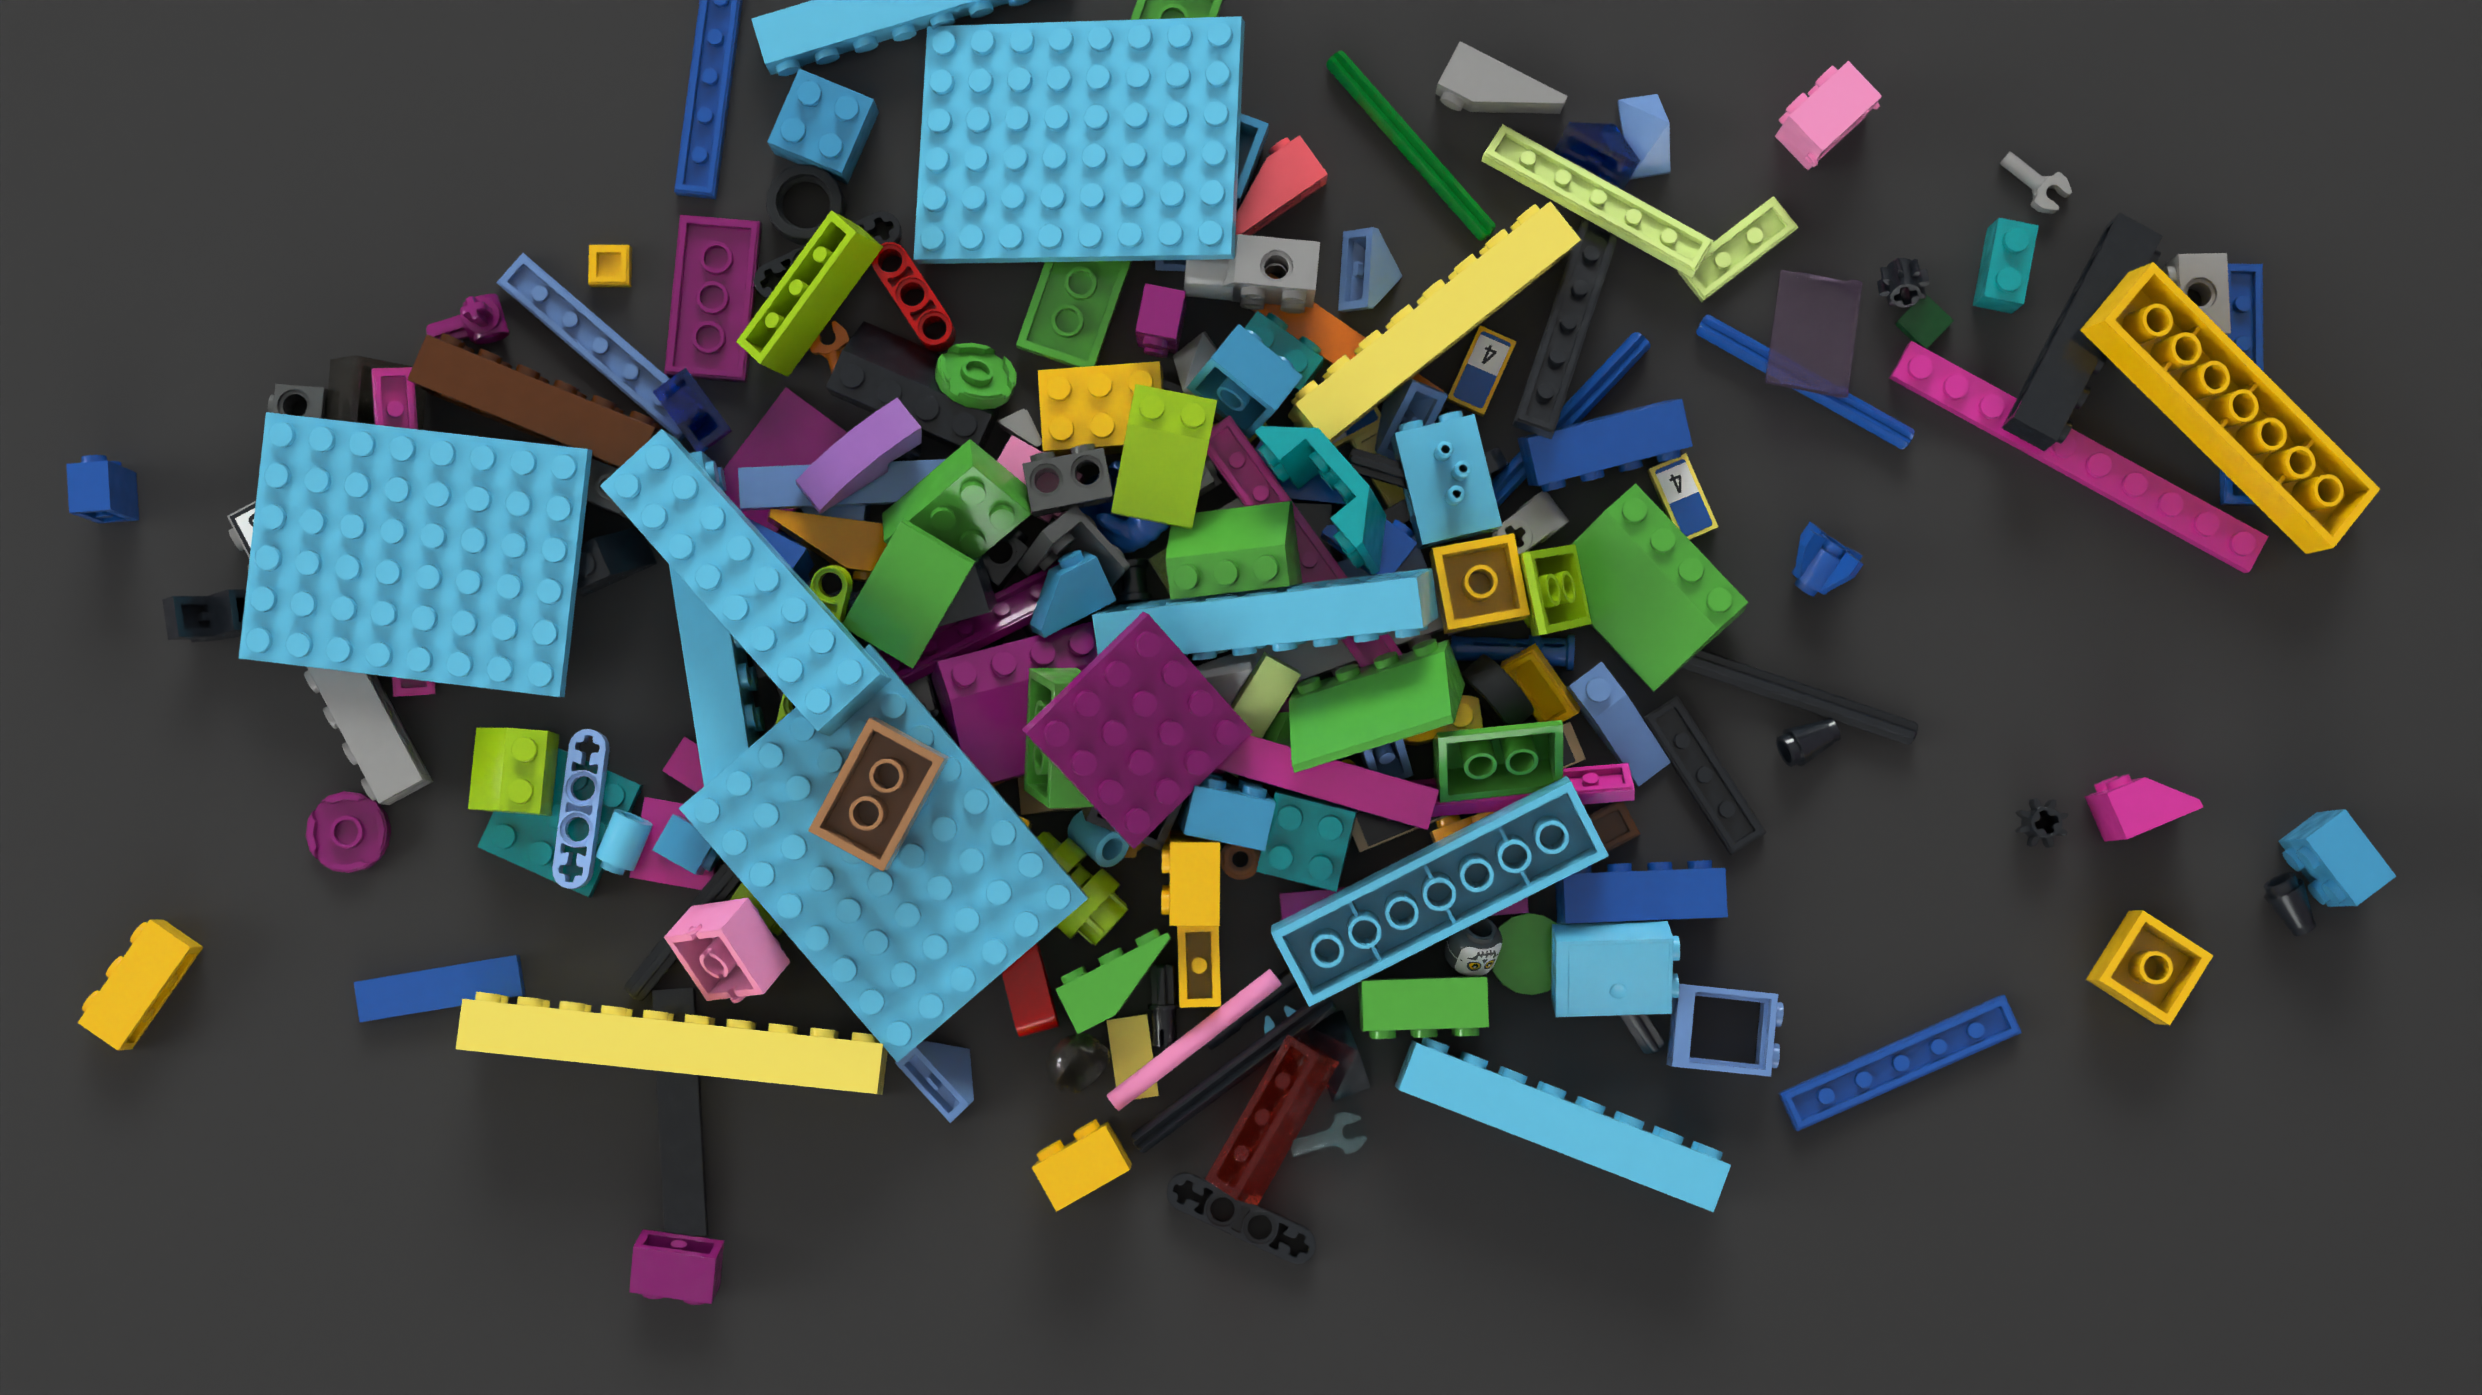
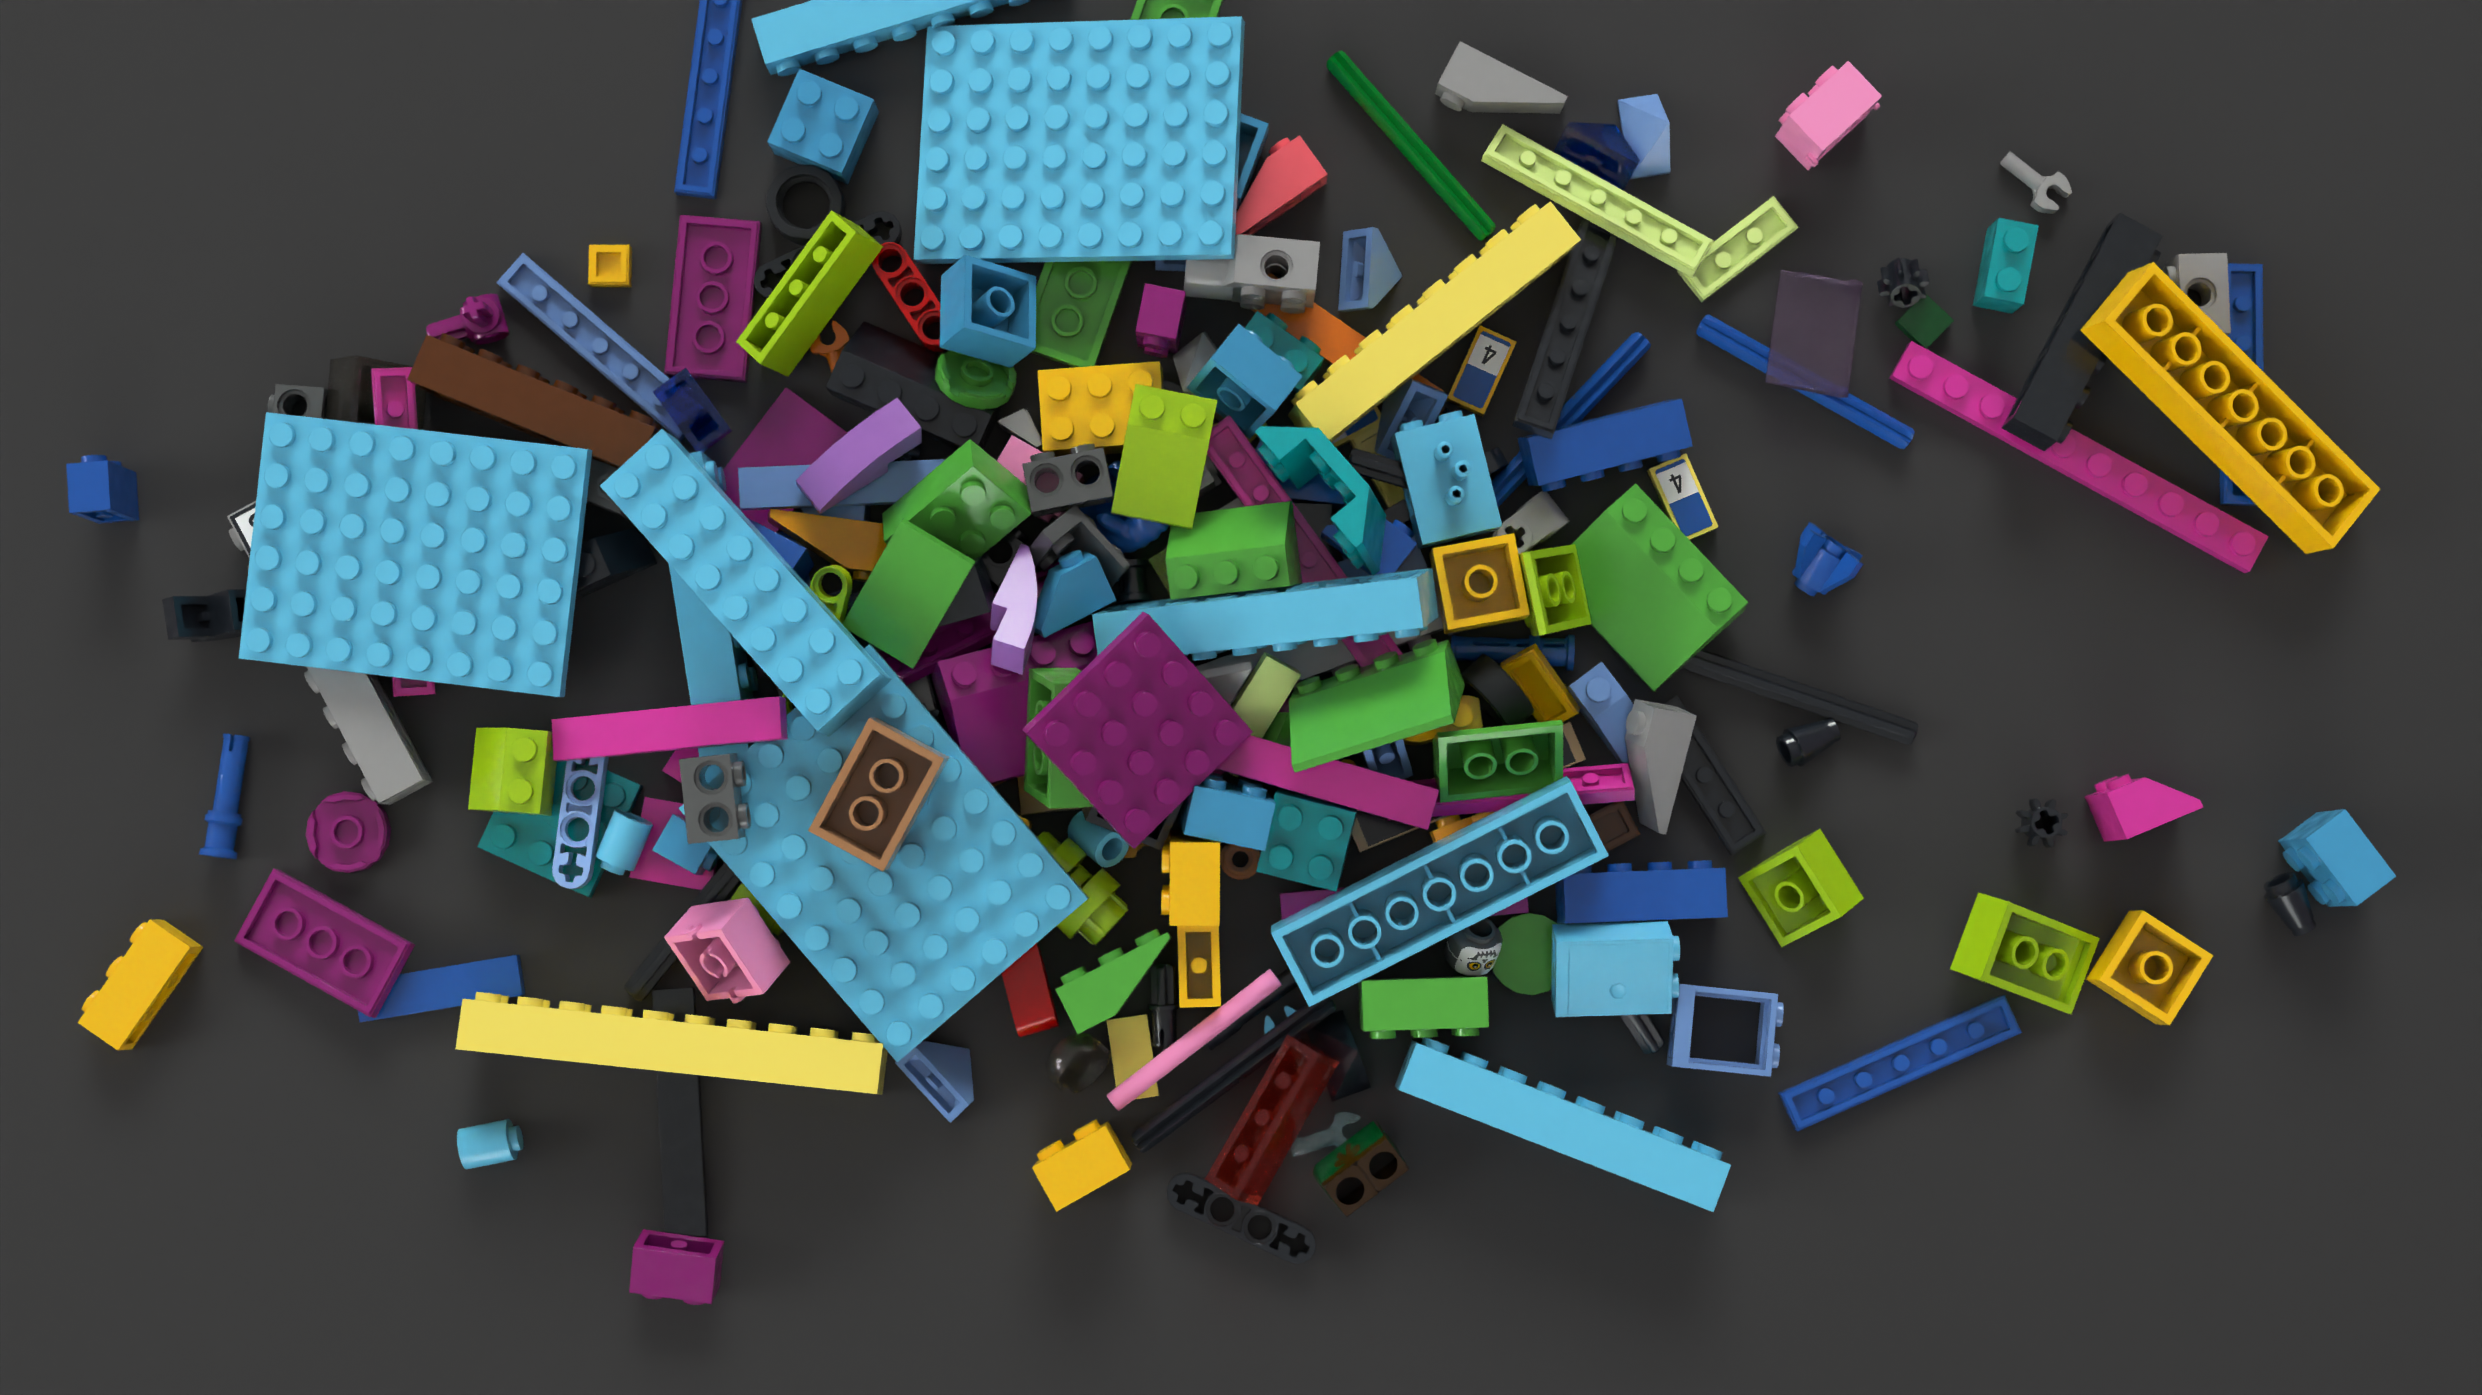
(224, 817): none -> blue pin
(324, 943): none -> magenta tile
(489, 1143): none -> medium azure brick
(669, 729): none -> dark pink tile
(701, 798): none -> dark grey brick
(988, 311): none -> dark azure brick
(1015, 614): none -> slope
(1359, 1149): none -> dark brown piece
(1656, 752): none -> light grey slope
(1801, 888): none -> lime slope
(2024, 953): none -> lime slope

